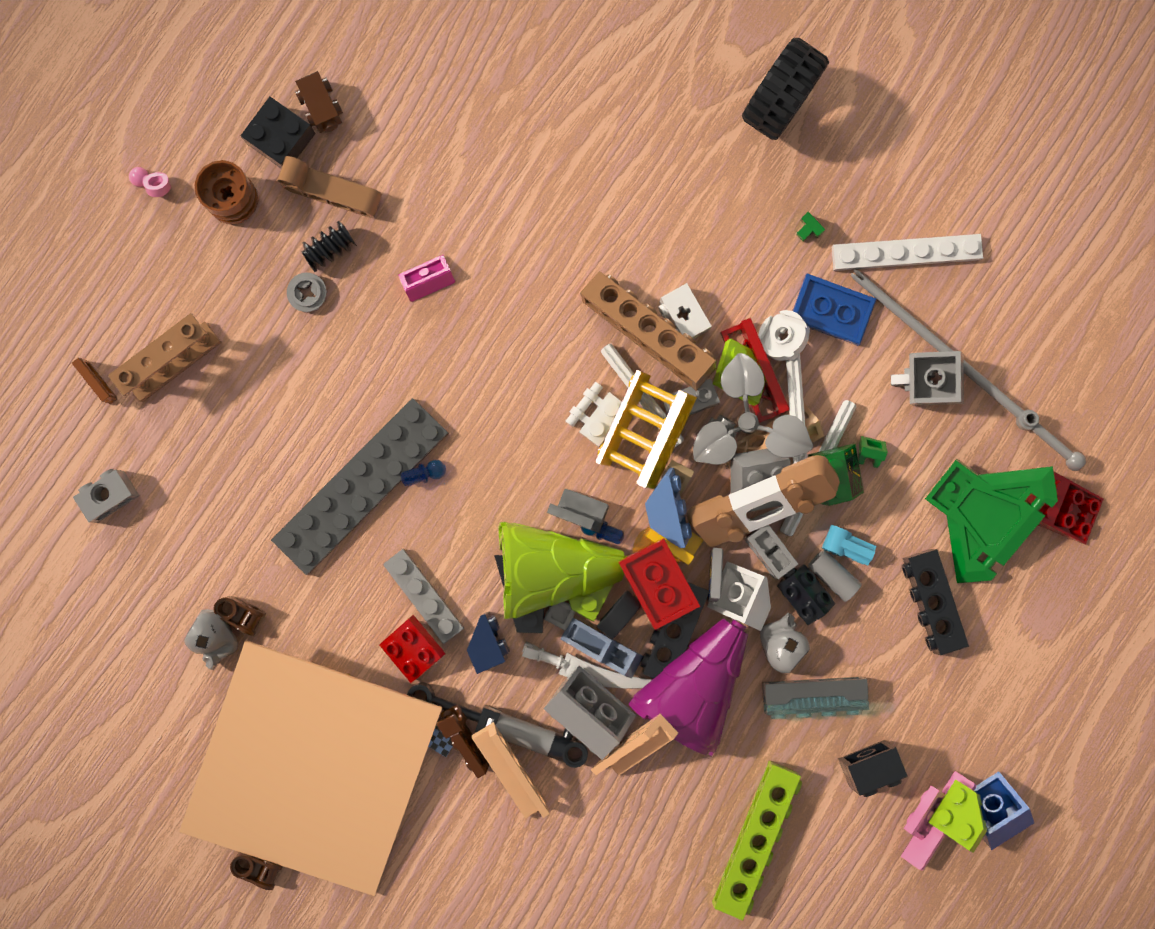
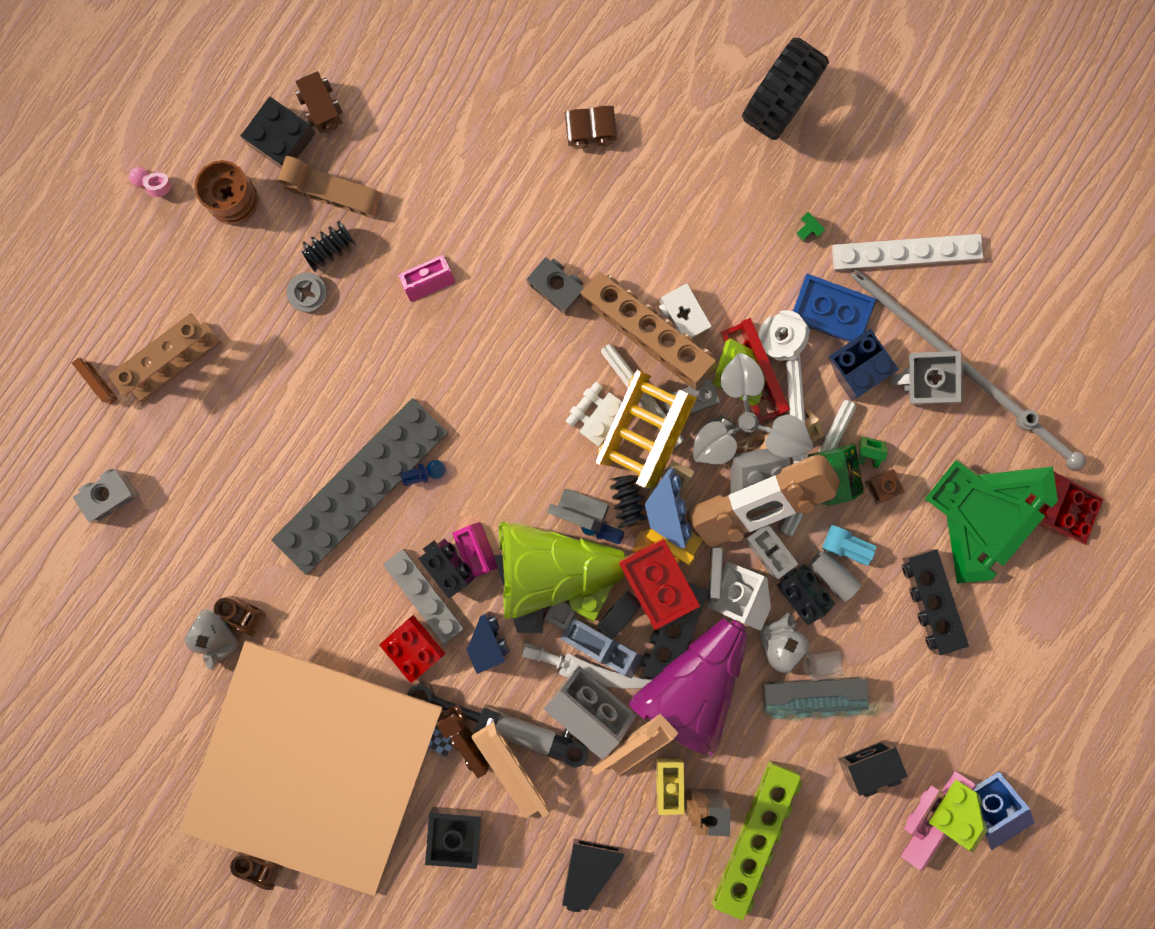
(446, 567): none -> black brick
(453, 837): none -> black brick
(475, 549): none -> dark pink slope
(543, 275): none -> dark grey brick
(588, 872): none -> black slope
(590, 126): none -> reddish brown brick
(628, 500): none -> black piece
(670, 786): none -> light yellow brick
(708, 812): none -> piece
(823, 665): none -> clear brick
(862, 364): none -> dark blue slope
(884, 486): none -> reddish brown brick

